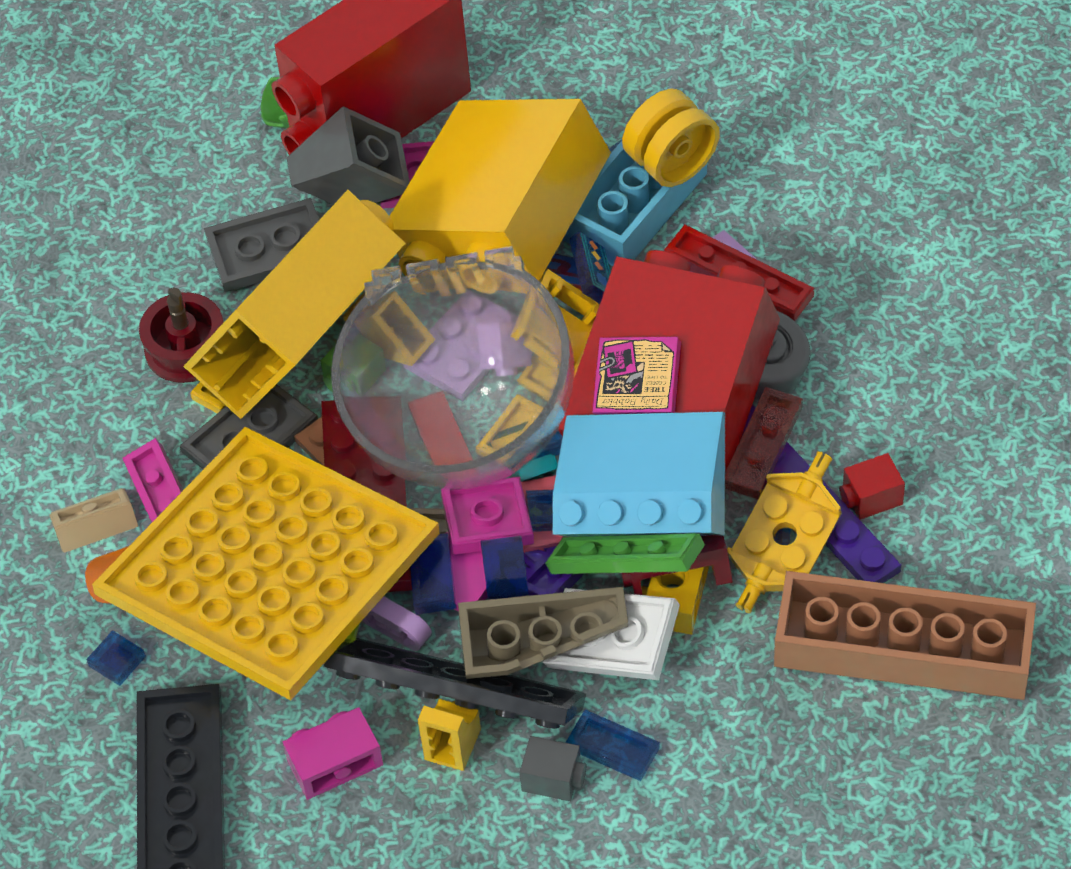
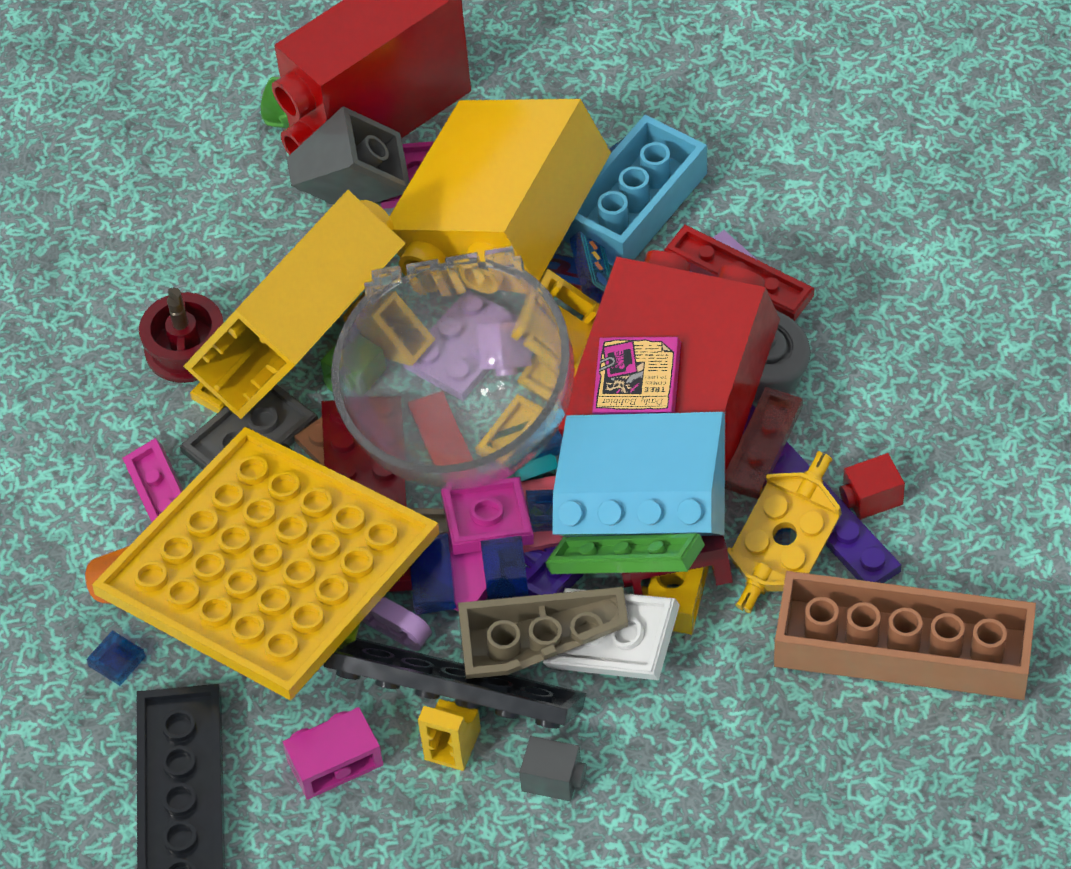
(93, 520): tan slope -> none
(255, 244): dark grey plate -> none
(613, 745): clear blue tile -> none
(670, 137): yellow wheel -> none

